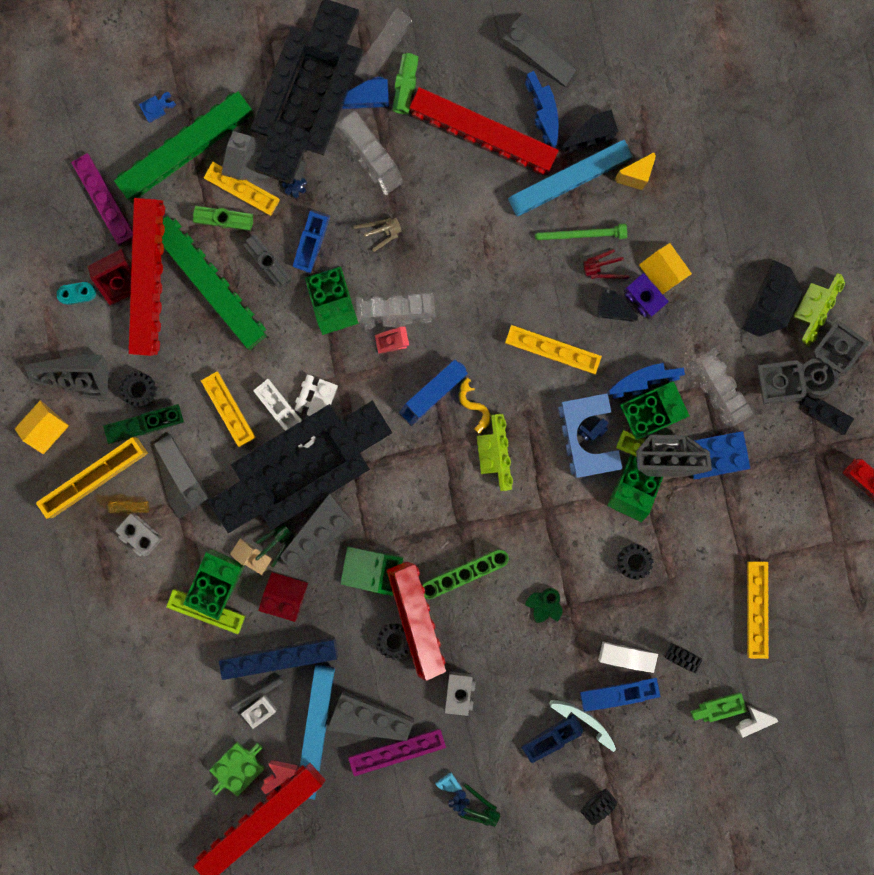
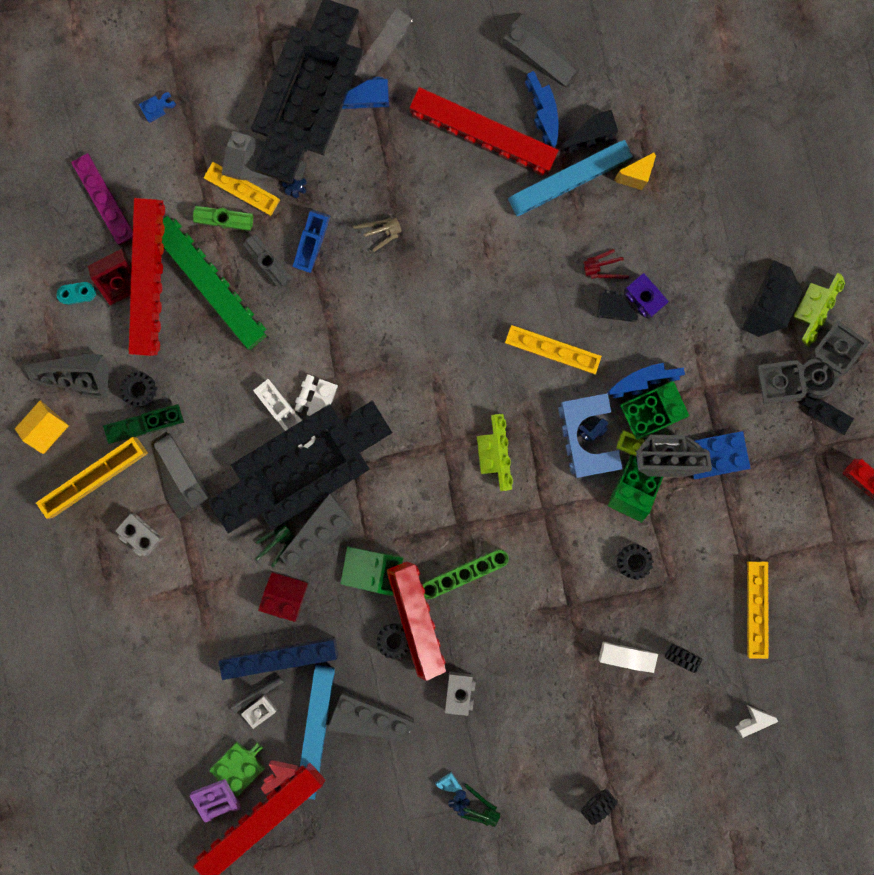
(128, 506): clear yellow pin -> none
(184, 147): green brick -> none
(213, 584): green slope -> none
(214, 795): none -> medium lavender plate
(228, 409): yellow plate -> none
(228, 620): lime plate -> none
(246, 555): tan slope -> none
(331, 300): green slope -> none
(370, 152): clear wedge -> none
(392, 340): coral slope -> none
(395, 310): clear wedge -> none
(397, 752): magenta plate -> none
(405, 83): bright green piece -> none
(433, 392): blue slope -> none
(486, 418): yellow animal -> none
(543, 608): dark green plate -> none
(553, 738): dark blue slope -> none
(565, 708): light aqua slope -> none
(618, 231): bright green piece -> none
(620, 694): blue slope -> none
(665, 268): yellow slope -> none
(720, 388): clear wedge -> none
(720, 708): bright green hinge -> none

